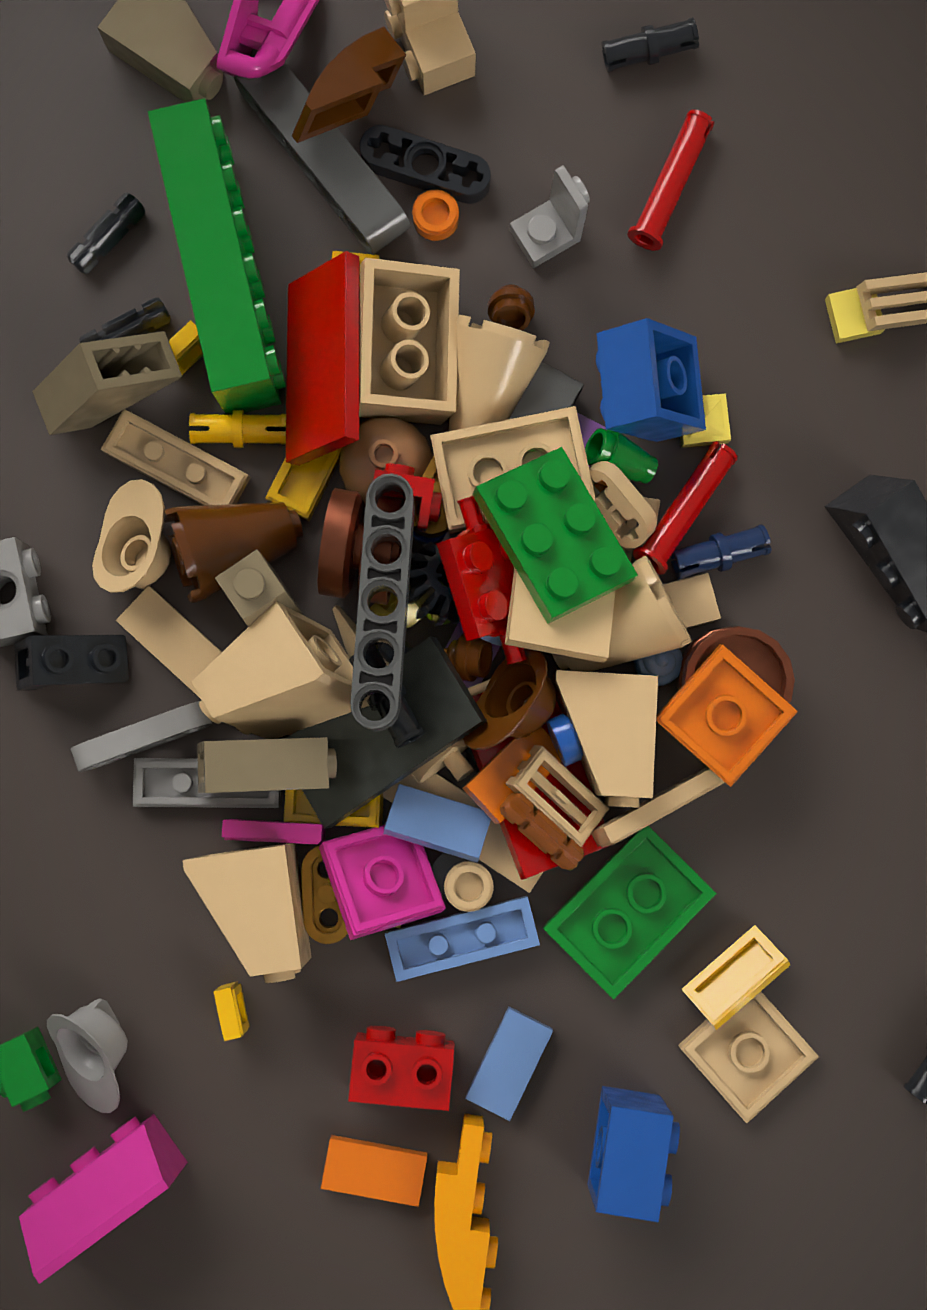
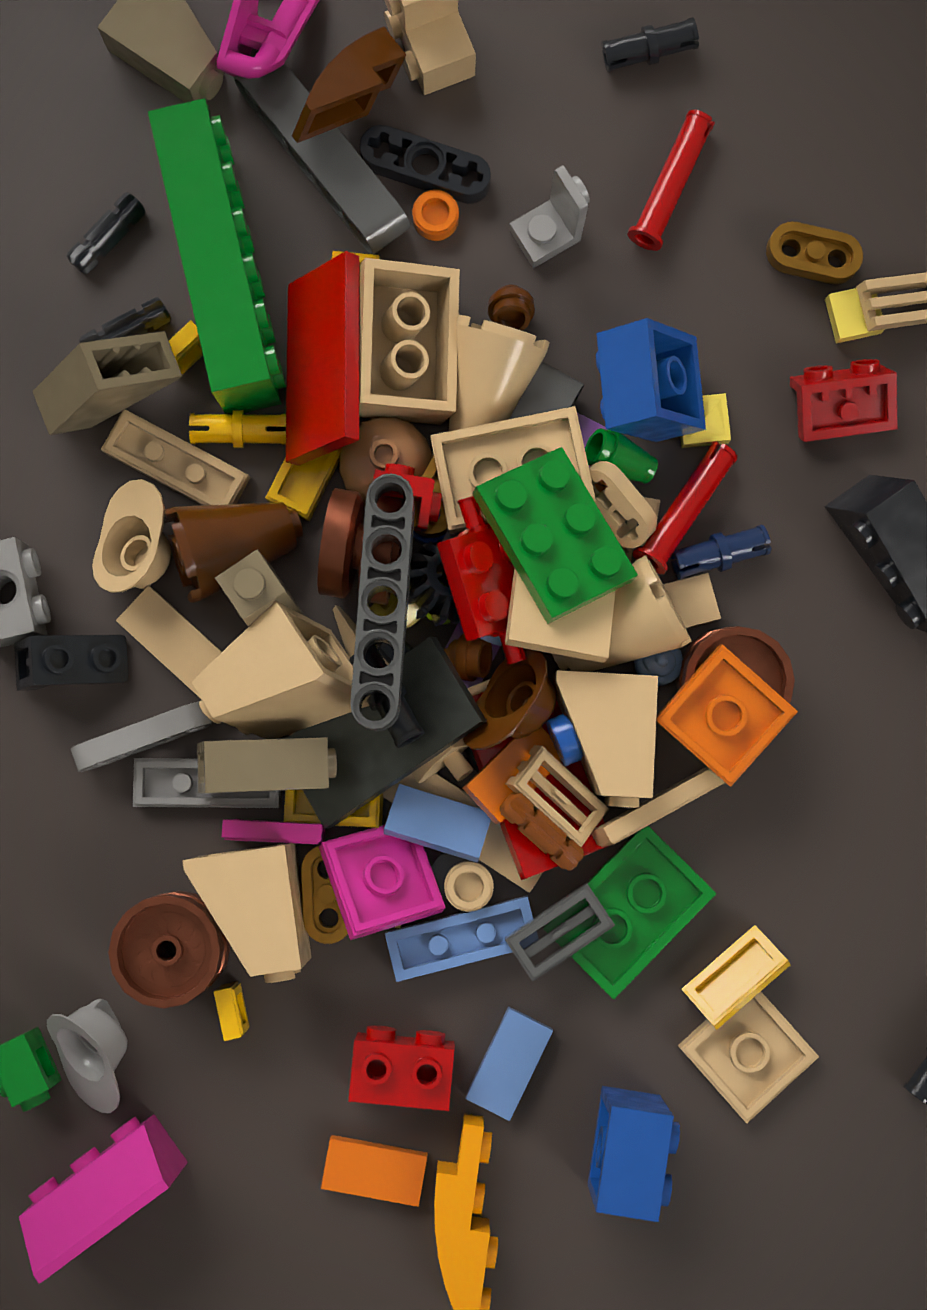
(140, 955): none -> copper wheel
(570, 948): none -> dark grey tile
(812, 249): none -> pearl gold plate
(845, 400): none -> red bracket

